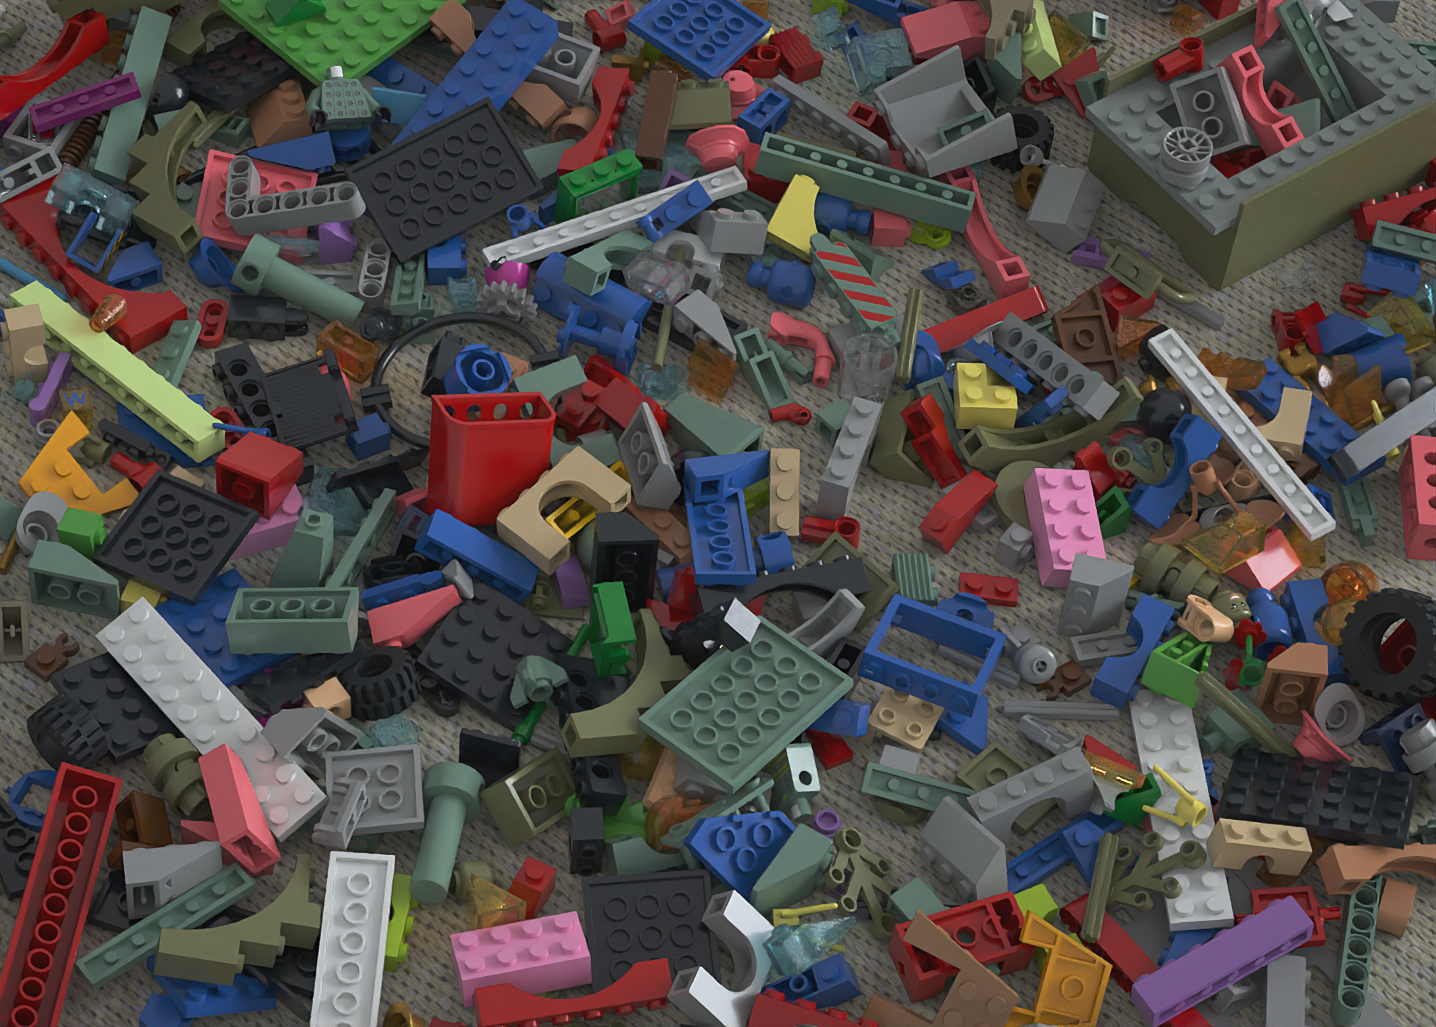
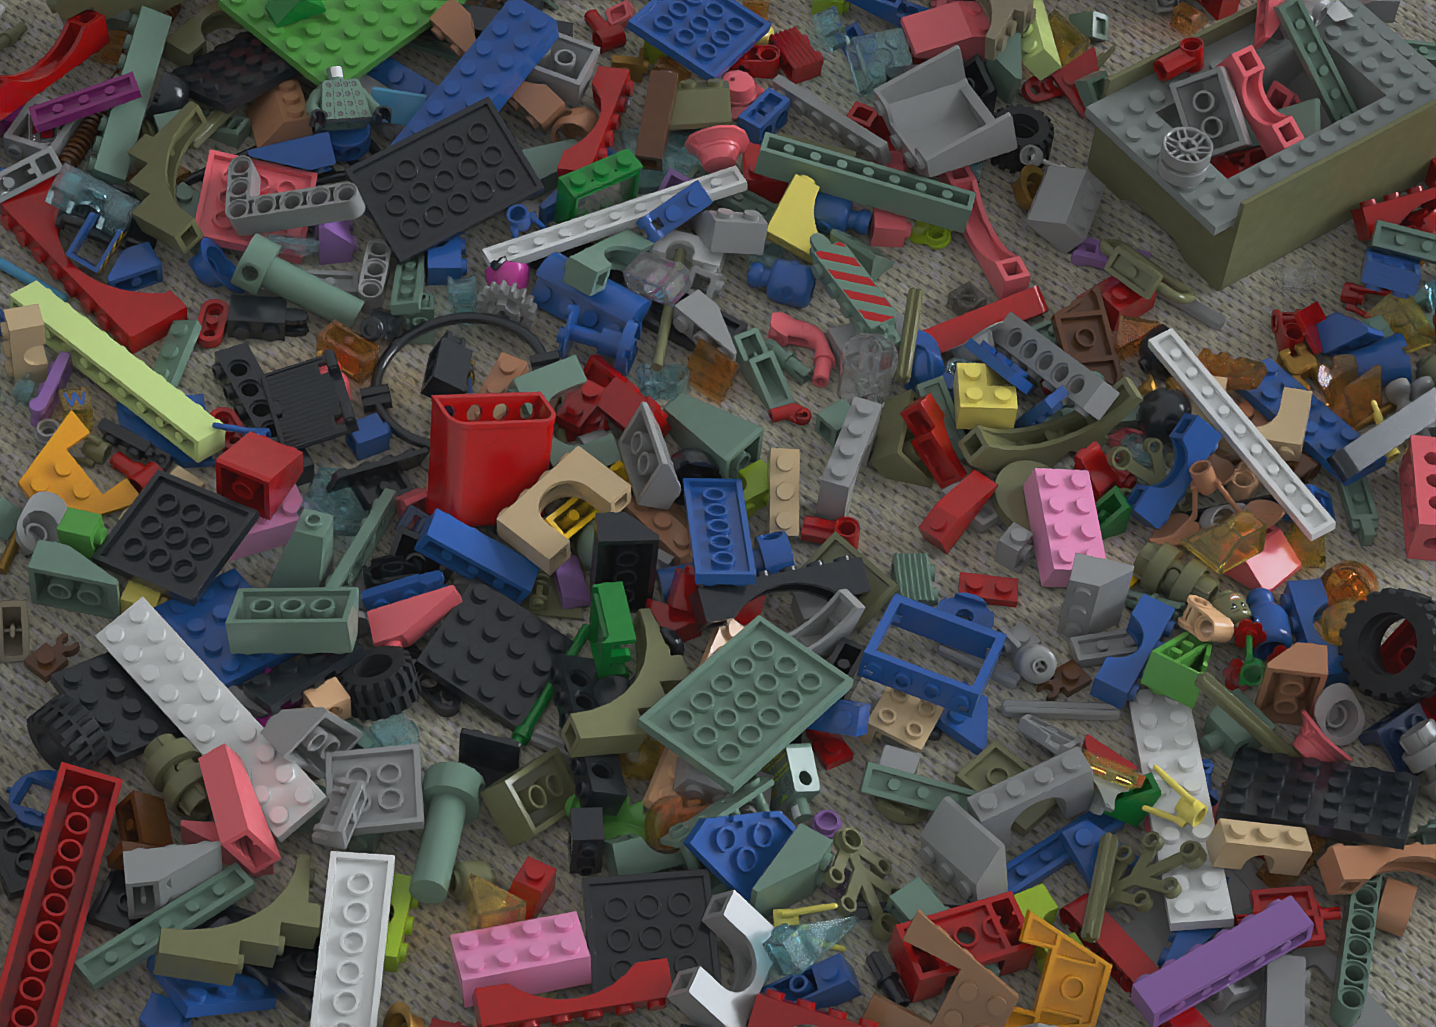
(109, 311): clear orange cone -> none
(457, 576): light grey slope -> none
(477, 371): blue brick -> none
(536, 680): sand green brick -> none
(724, 475): blue slope -> none
(724, 625): black arch -> none
(887, 979): none -> black axle
(947, 275): blue slope -> none
(962, 127): sand green slope -> none

